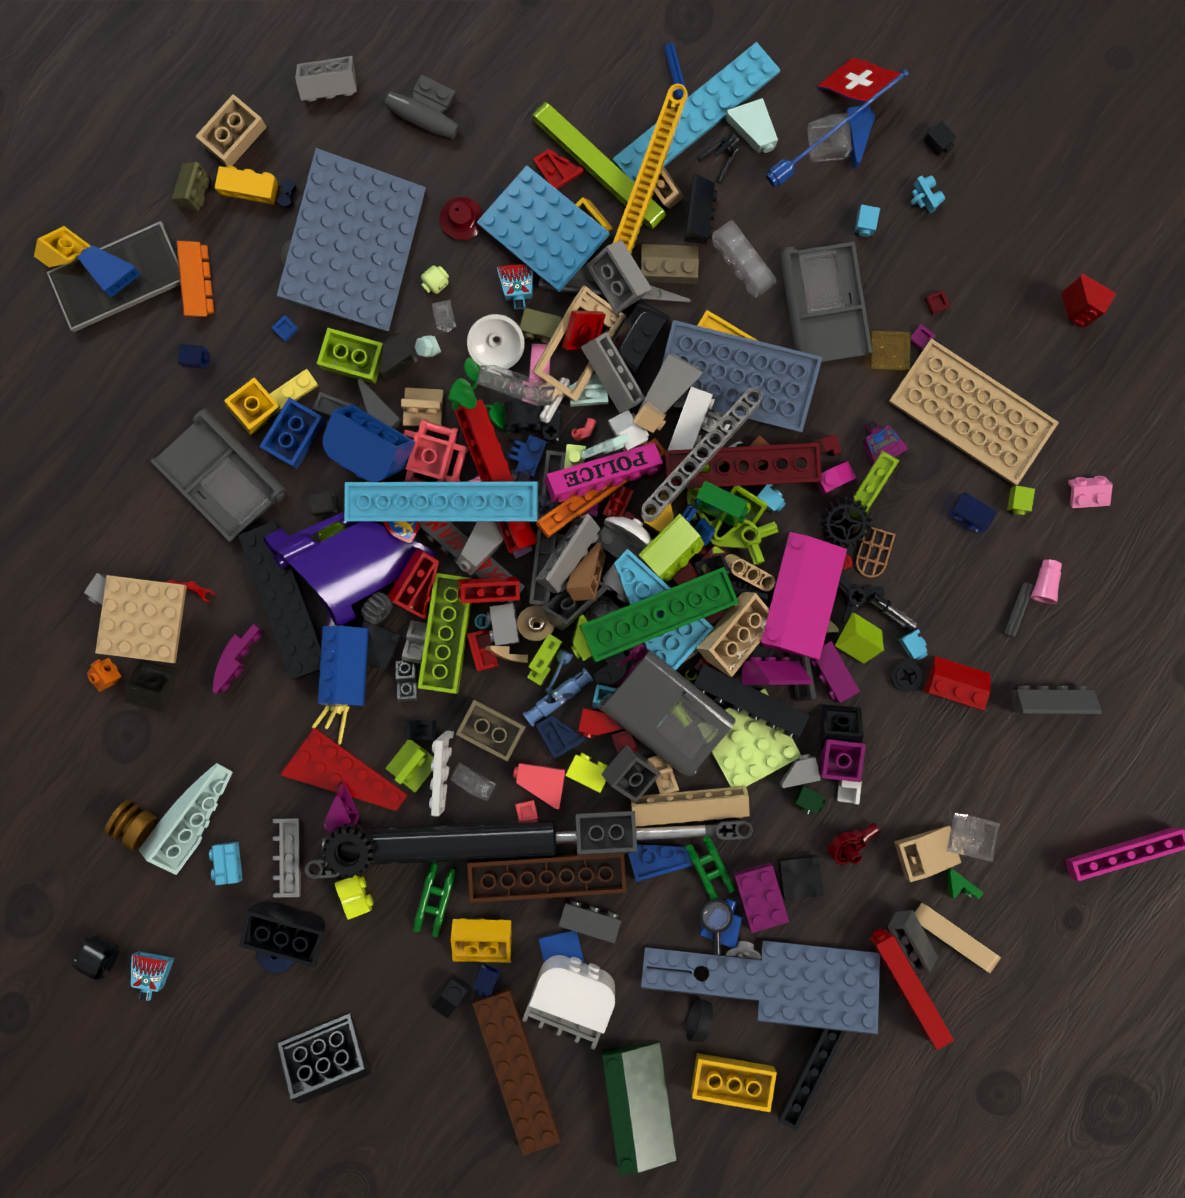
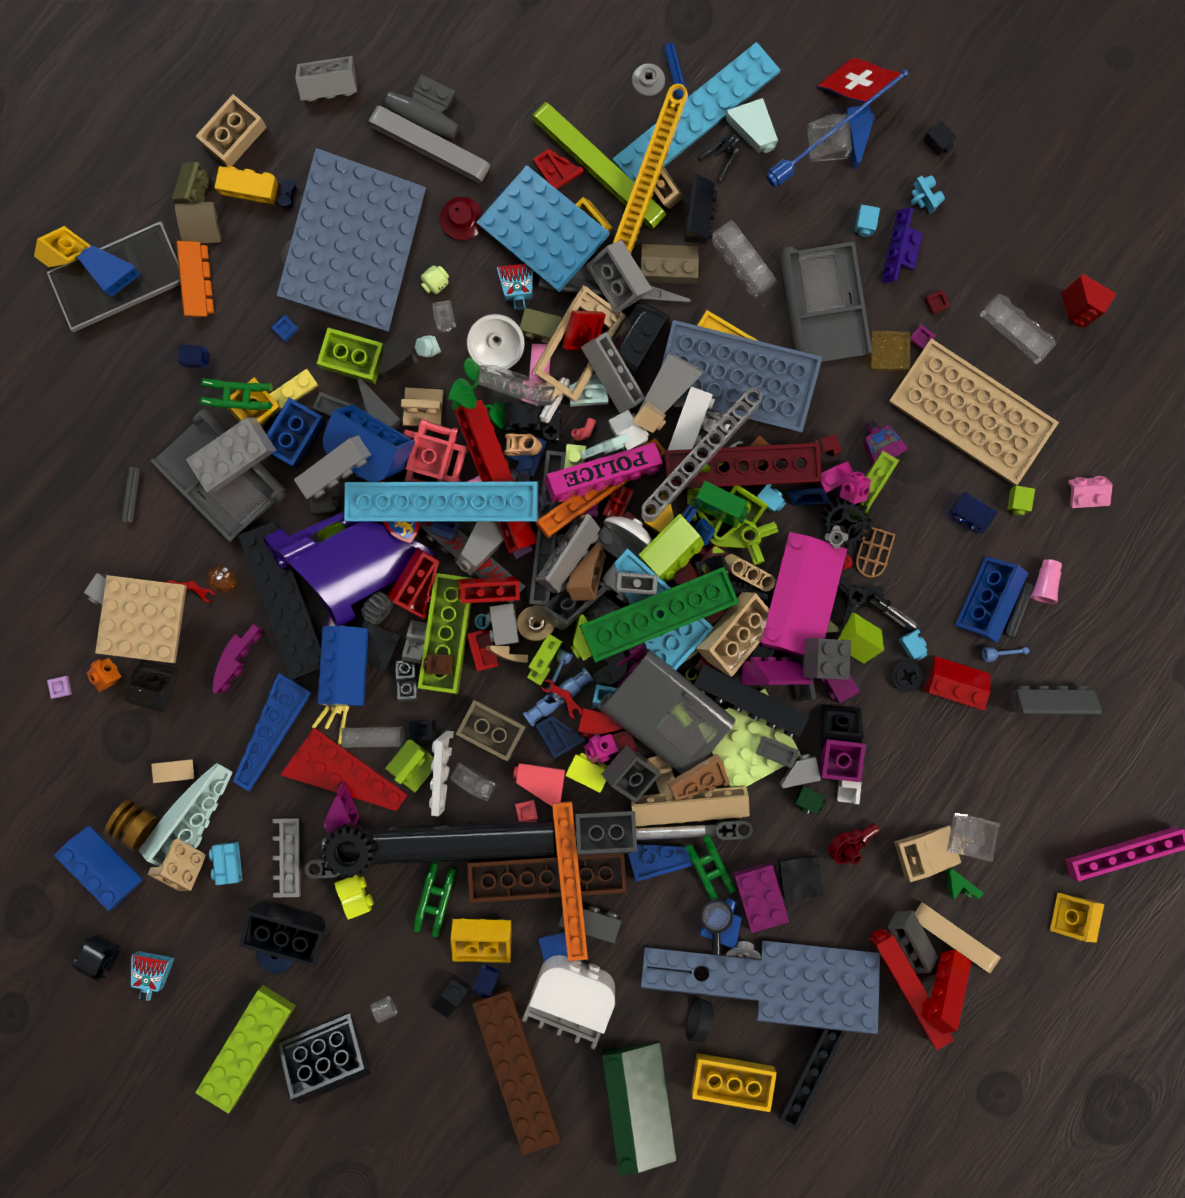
(59, 687): none -> lavender tile
(99, 868): none -> blue slope
(130, 494): none -> dark grey axle
(172, 771): none -> tan slope
(179, 867): none -> tan bracket
(198, 222): none -> dark tan slope
(222, 579): none -> clear orange head
(227, 386): none -> green piece
(231, 454): none -> light grey brick
(245, 1049): none -> lime brick
(277, 717): none -> blue wing
(333, 467): none -> light grey brick
(372, 736): none -> clear brick
(383, 1009): none -> clear brick
(429, 144): none -> light grey beam
(438, 664): none -> reddish brown bracket
(445, 529): none -> dark blue piece
(518, 445): none -> light nougat piece
(566, 695): none -> red piece
(570, 881): none -> orange plate
(600, 749): none -> dark pink brick
(635, 583): none -> light grey brick
(648, 87): none -> light grey piece
(701, 777): none -> medium nougat wing
(777, 751): none -> dark grey tile
(811, 496): none -> dark blue slope
(827, 658): none -> dark grey brick
(841, 537): none -> light grey plate
(855, 487): none -> dark pink brick
(903, 246): none -> dark purple bracket
(948, 991): none -> red brick
(990, 654): none -> medium blue hinge
(991, 598): none -> blue slope
(1018, 328): none -> clear brick
(1077, 917): none -> yellow slope

